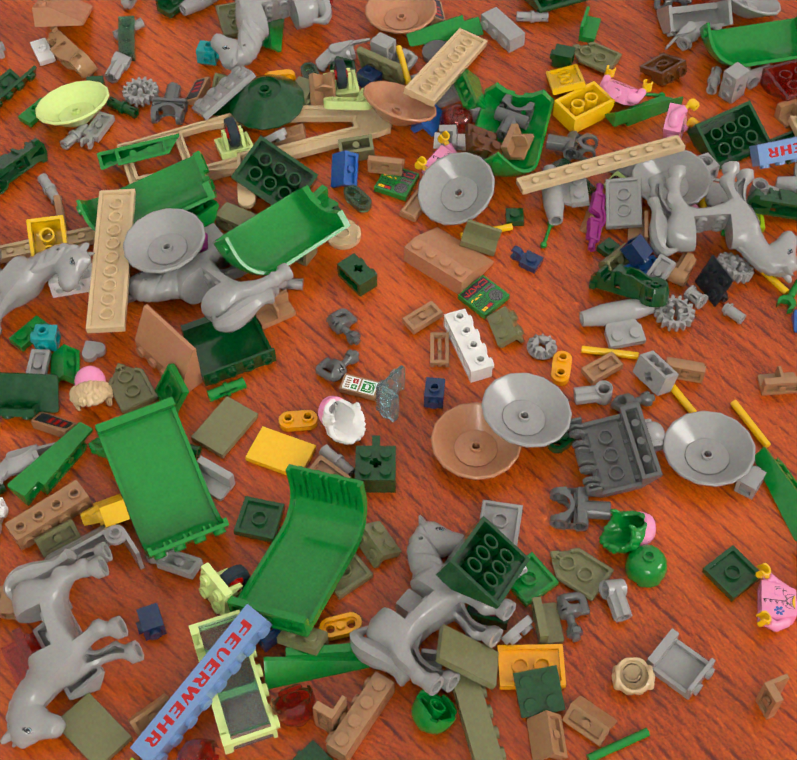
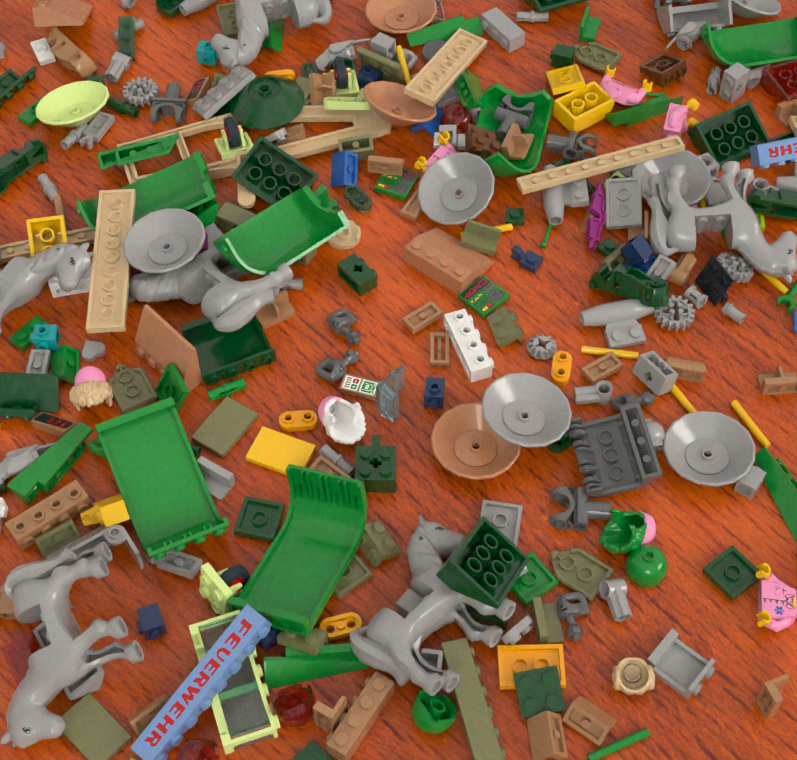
(467, 657): olive tile -> none

